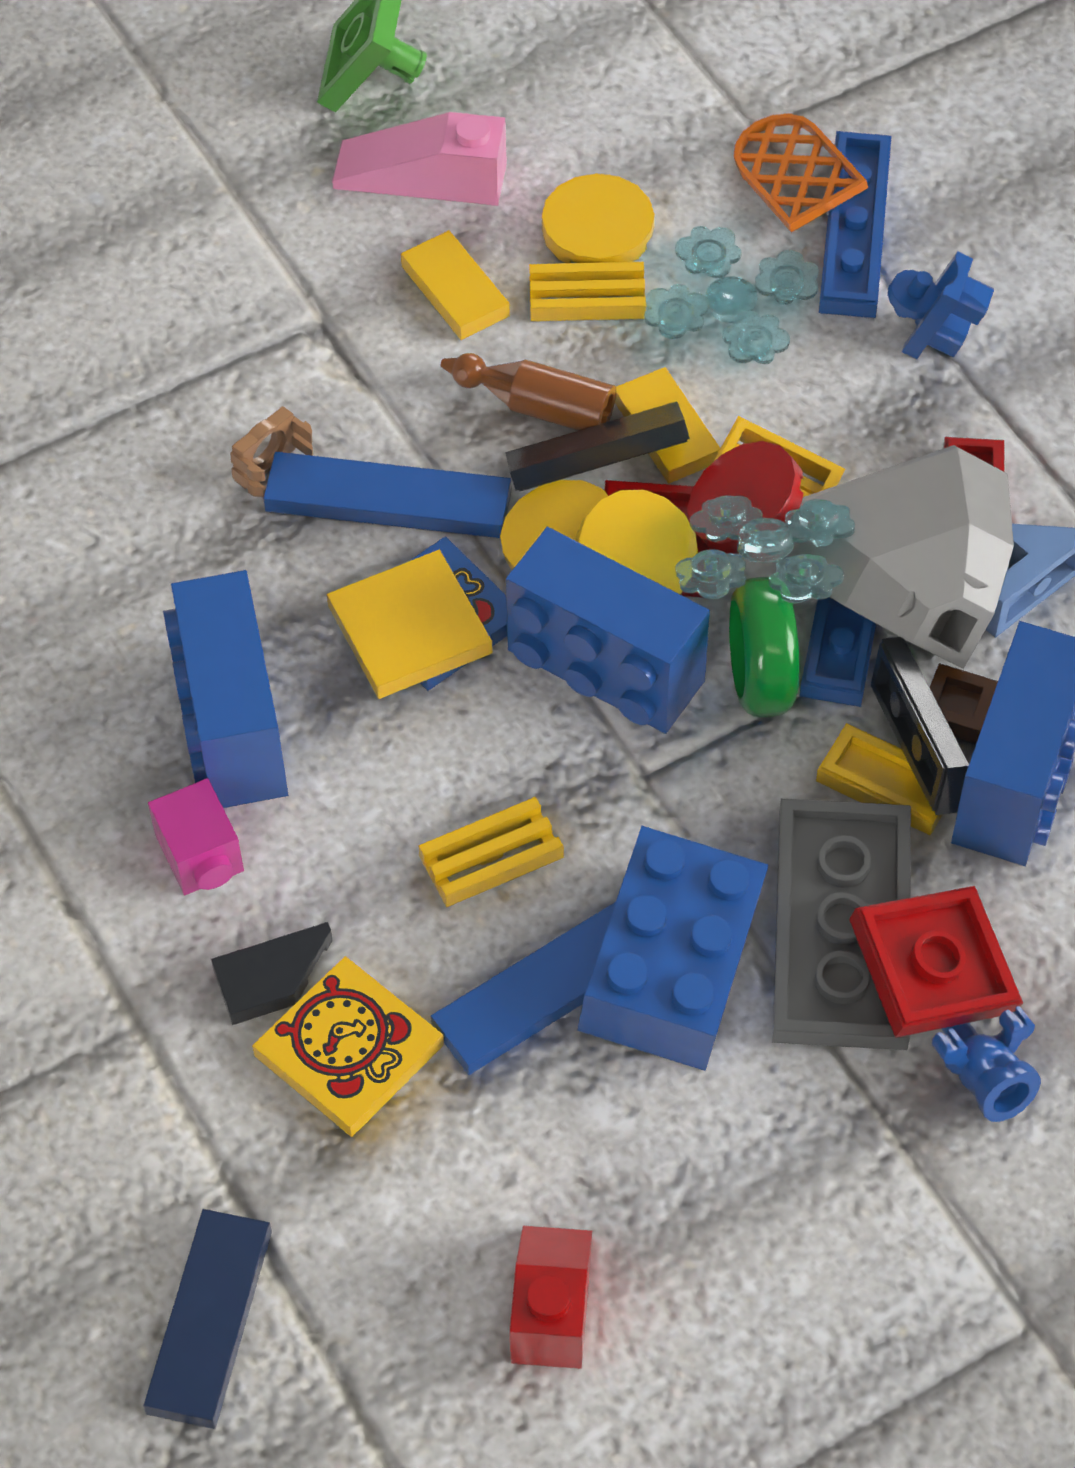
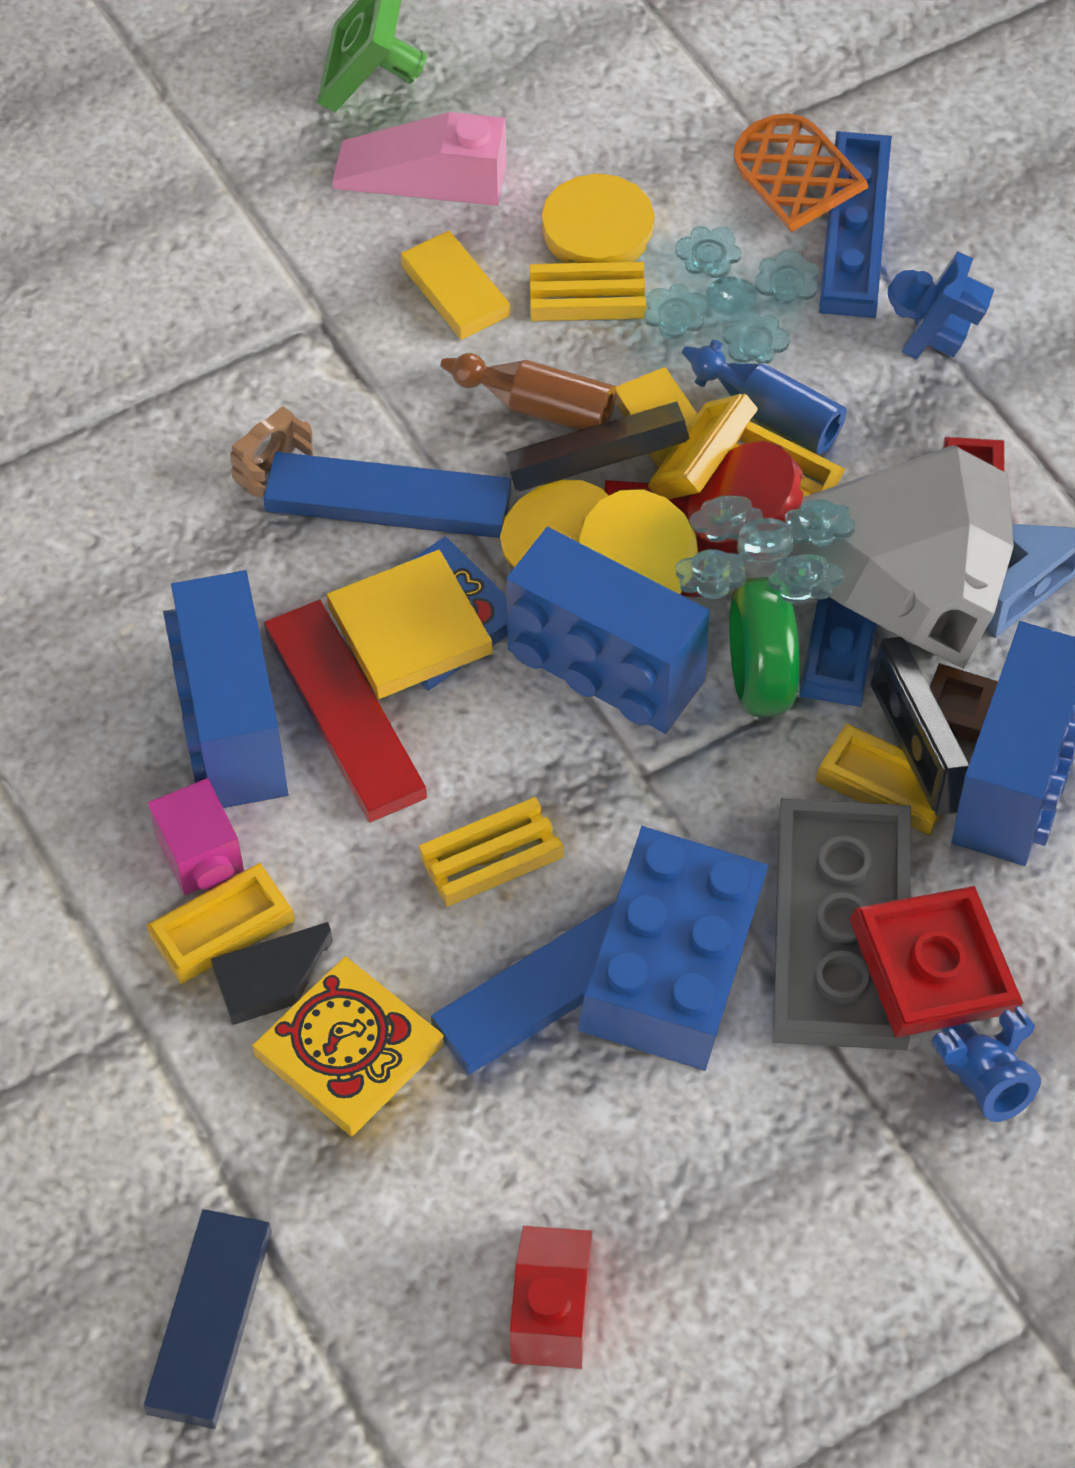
(220, 922): none -> yellow tile
(345, 711): none -> red tile
(711, 437): none -> yellow tile
(780, 400): none -> blue wheel

